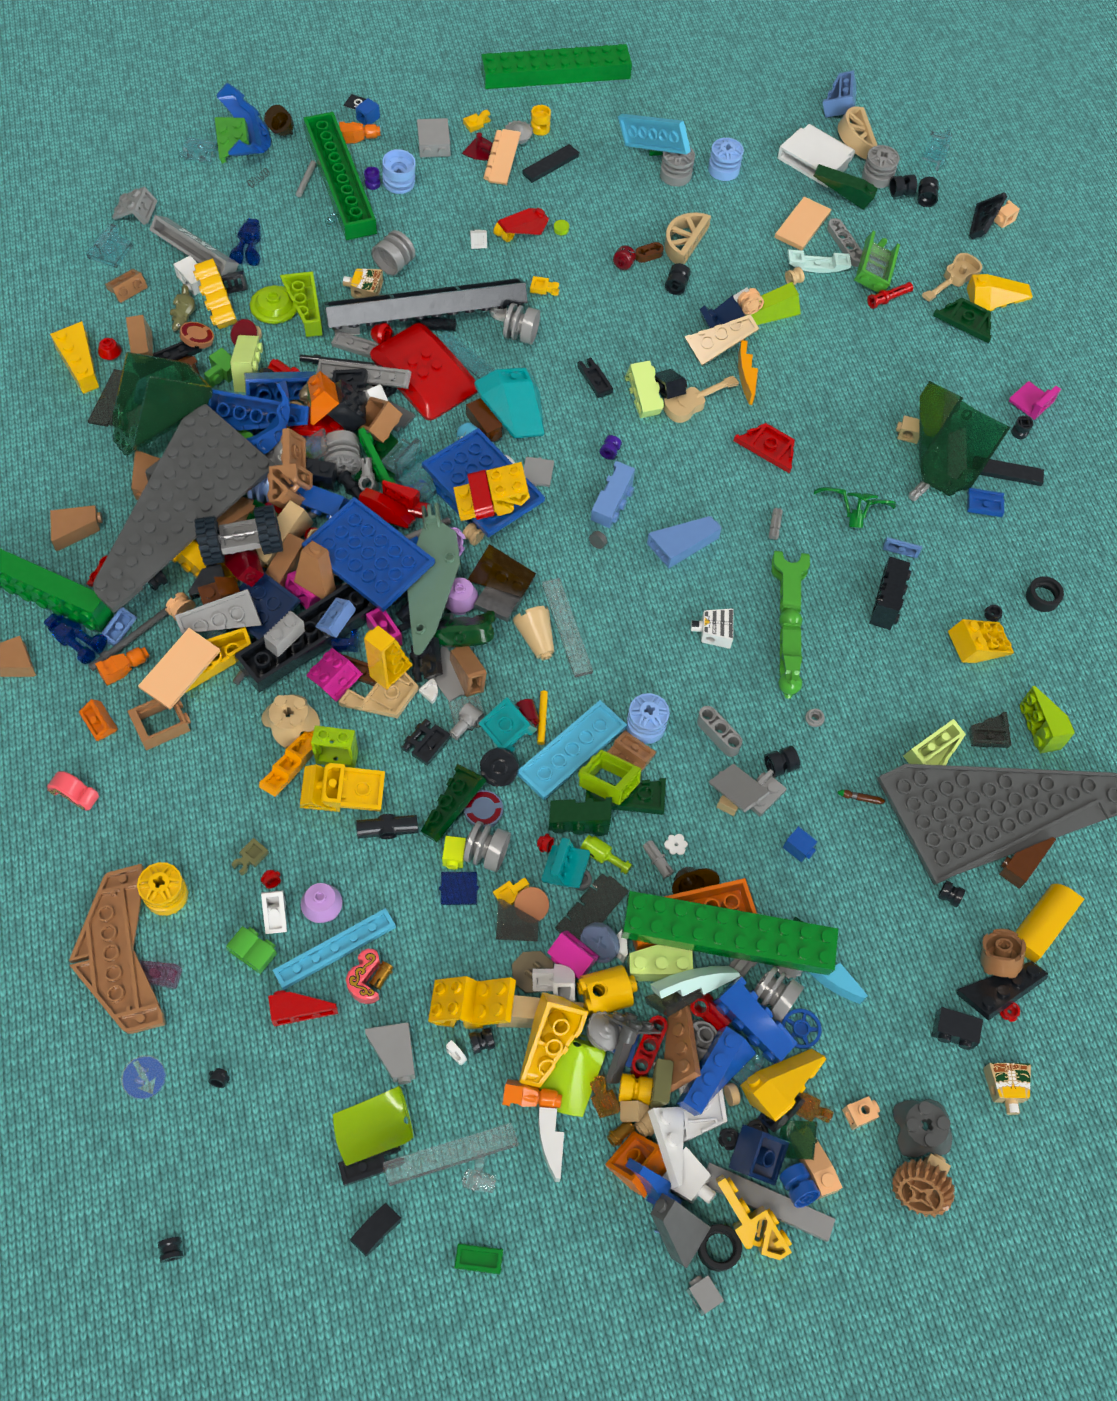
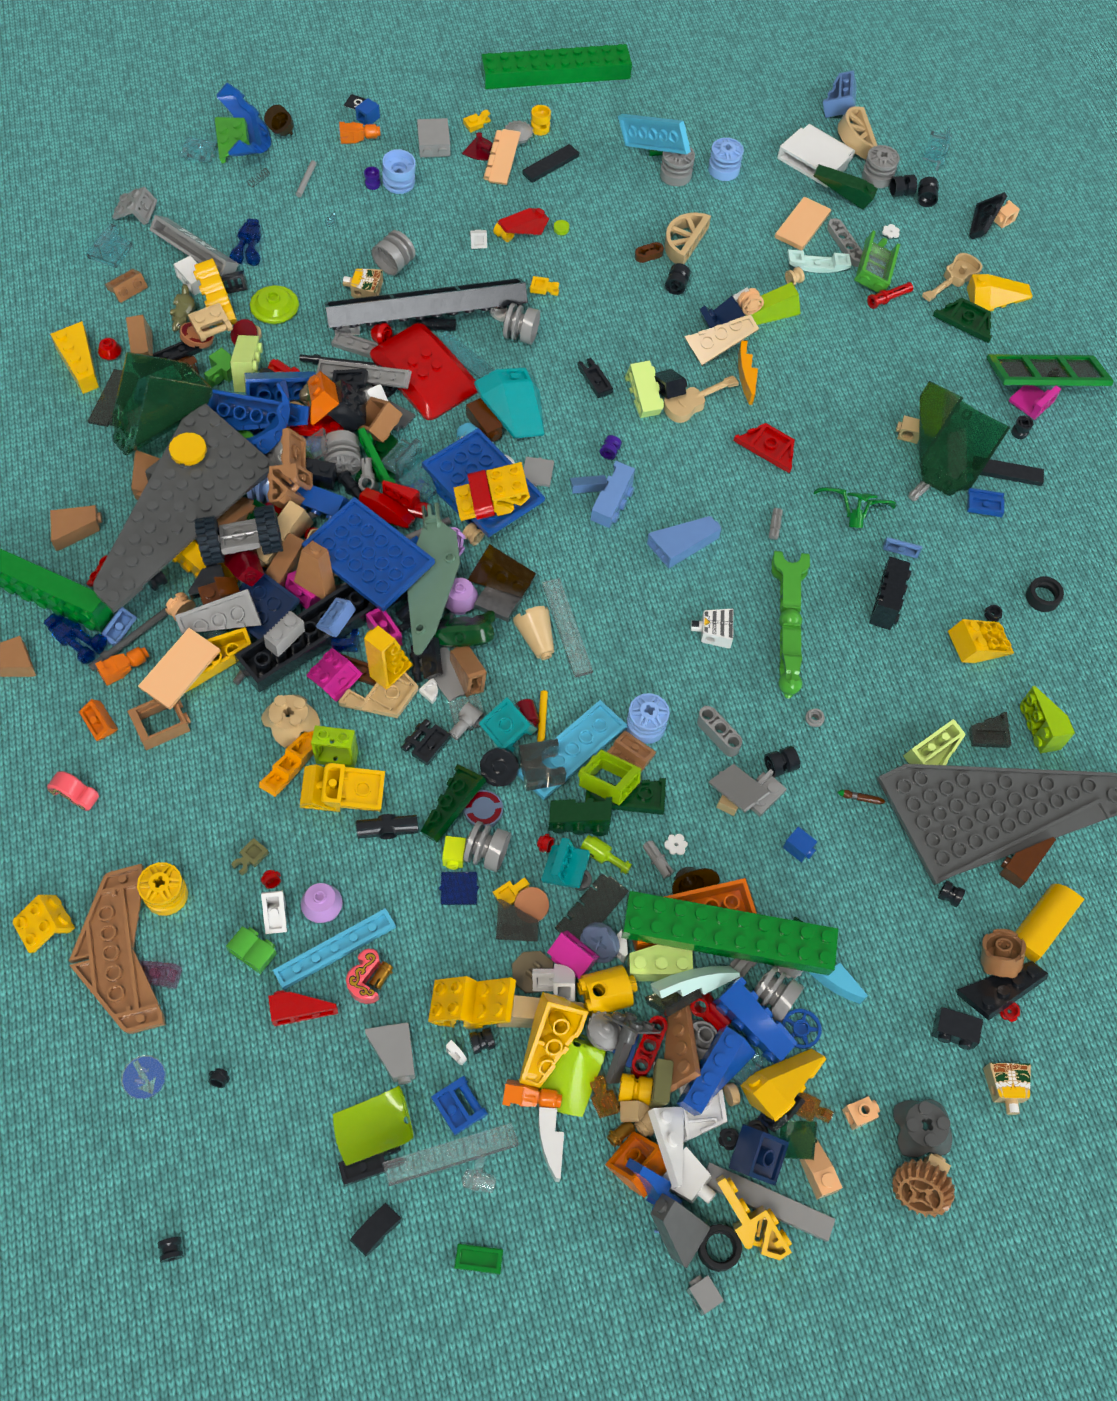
(41, 921): none -> yellow bracket
(187, 449): none -> yellow tile
(208, 317): none -> tan plate
(304, 297): lime wedge -> none
(340, 176): green brick -> none
(452, 1108): none -> blue plate
(534, 772): none -> clear smoke piece
(588, 484): none -> medium blue slope
(598, 539): dark grey tile -> none
(624, 257): dark red head -> none
(800, 1187): blue wheel -> none
(891, 231): none -> white plant
(1049, 370): none -> green door

